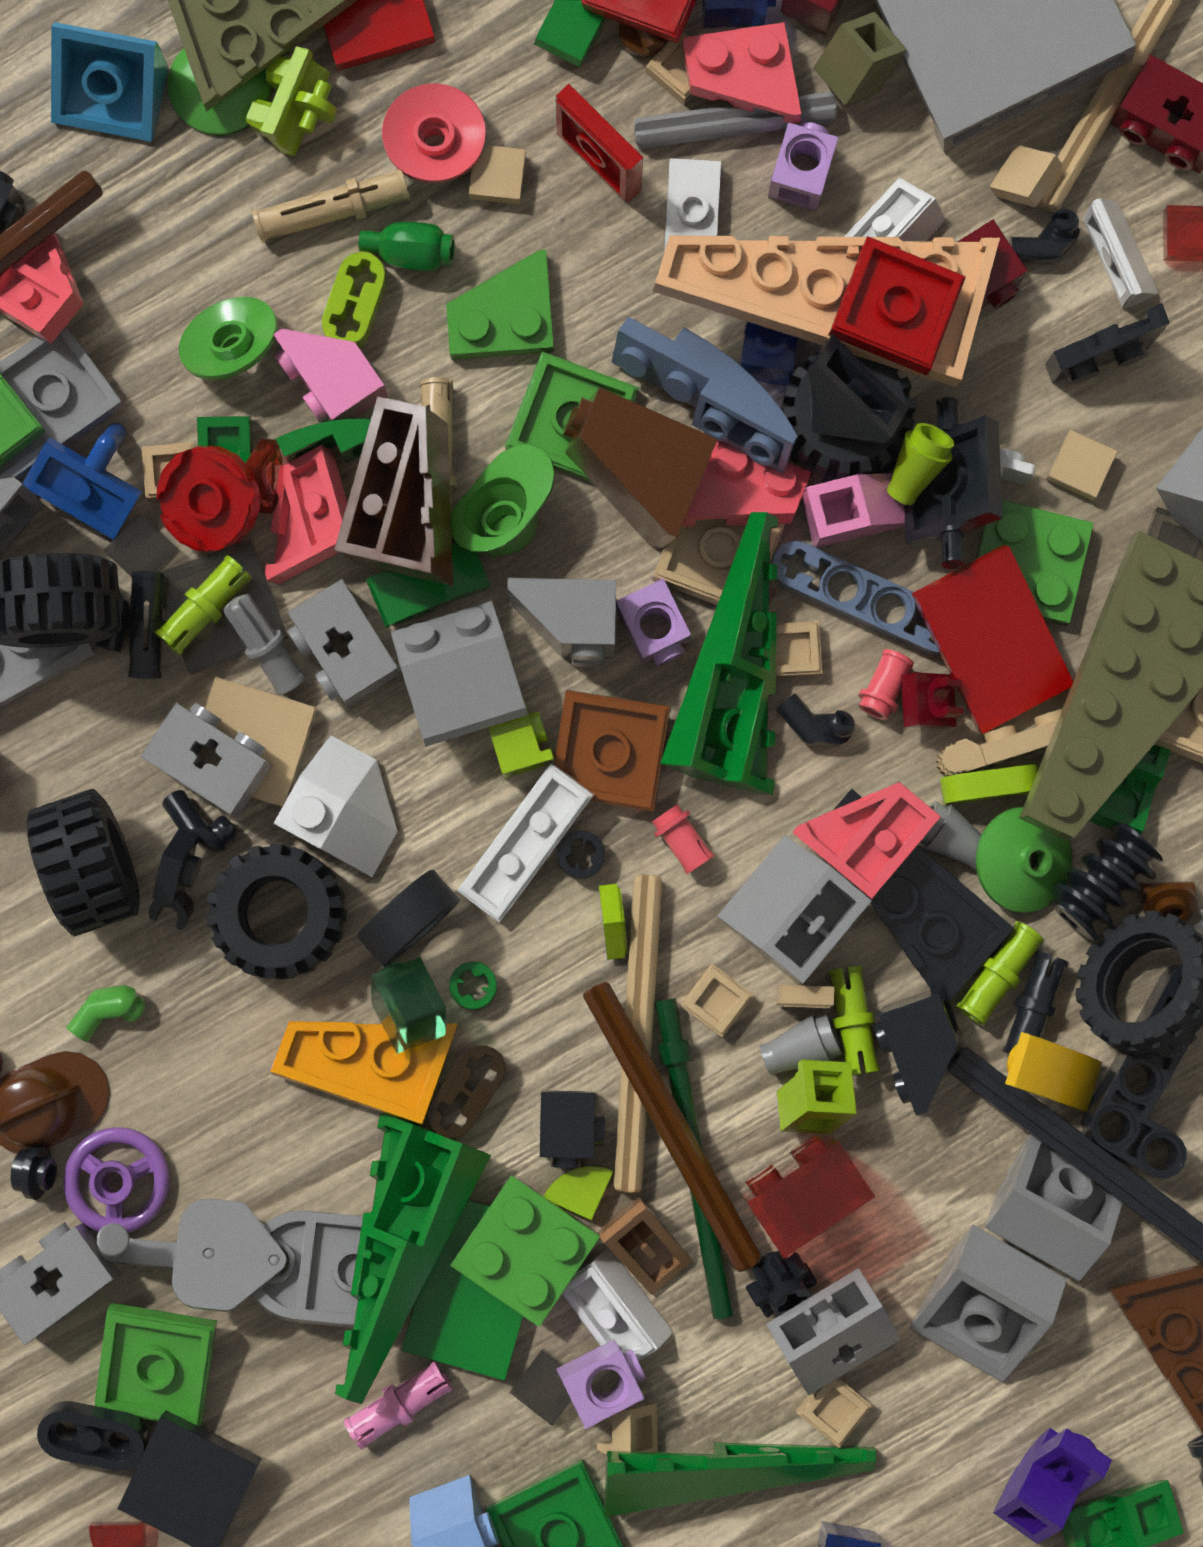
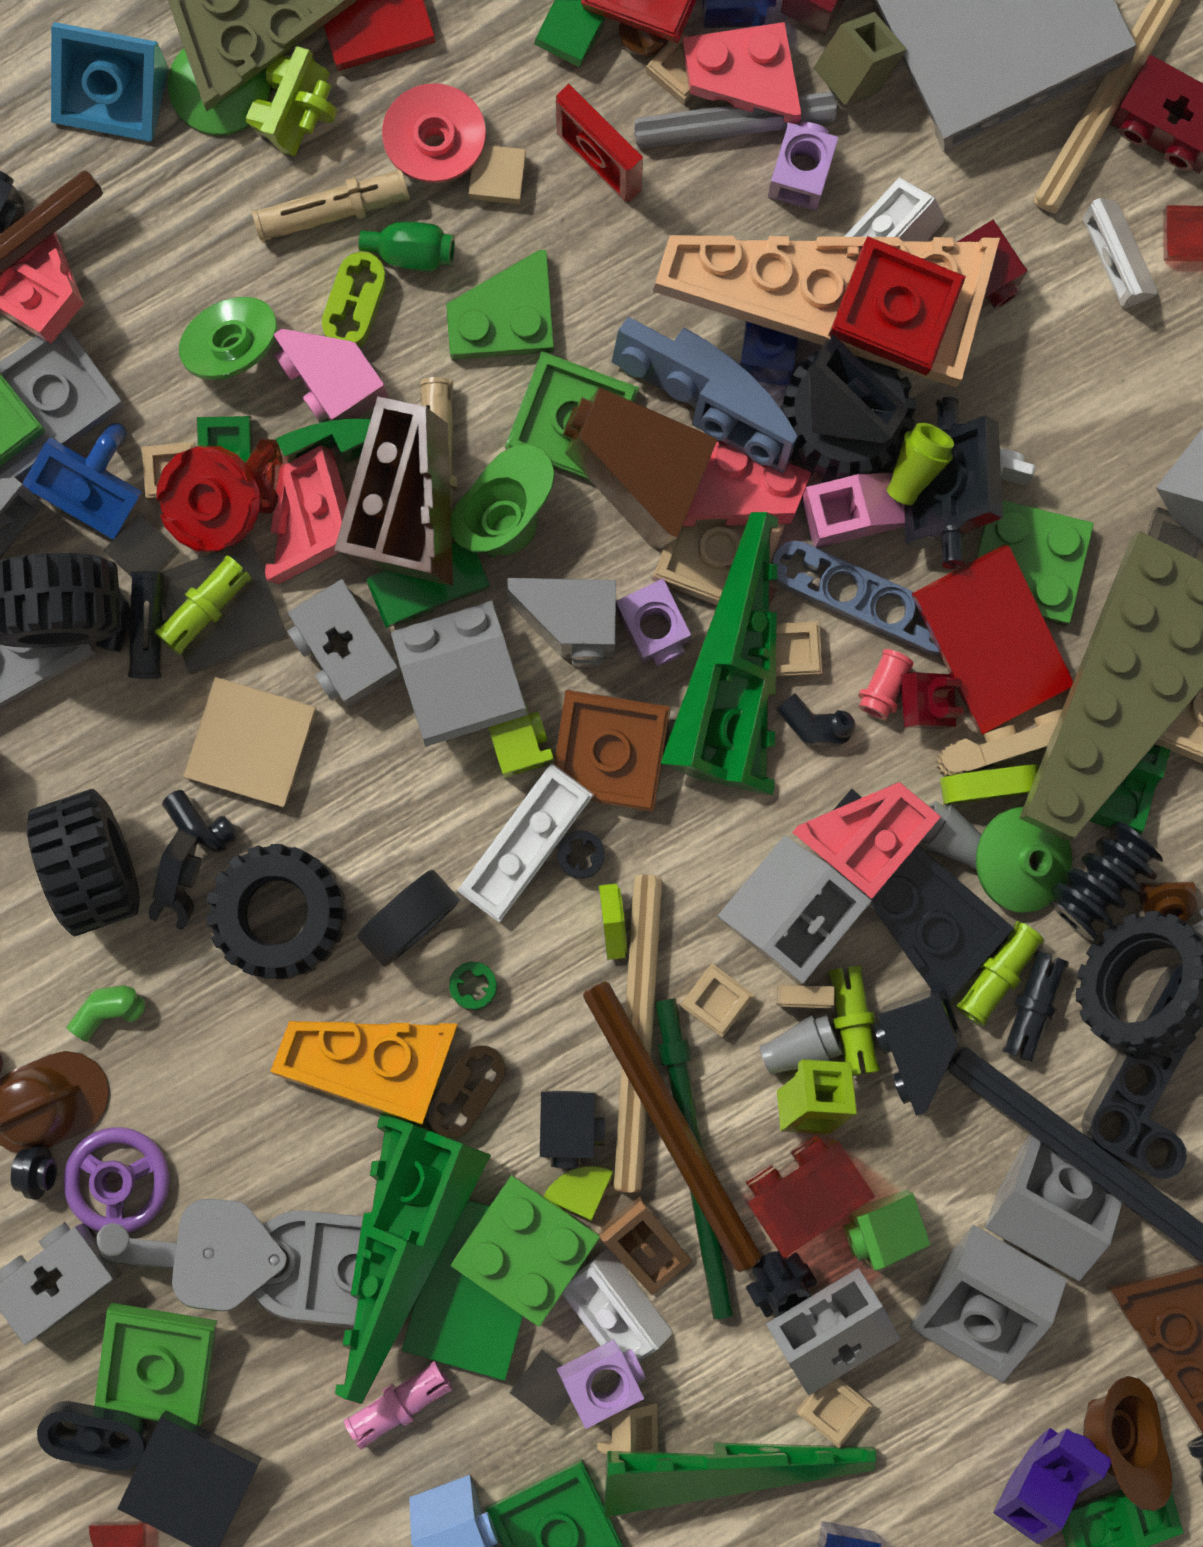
(177, 749): light grey brick -> none
(263, 644): light grey axle -> none
(342, 807): white slope -> none
(408, 1004): clear green brick -> none
(682, 838): coral pin -> none
(692, 198): white plate -> none
(886, 1230): none -> bright green slope
(1026, 175): tan tile -> none
(1051, 242): black arm -> none
(1052, 1071): yellow slope -> none
(1081, 465): tan tile -> none
(1124, 344): black wing -> none
(1129, 1432): none -> reddish brown piece

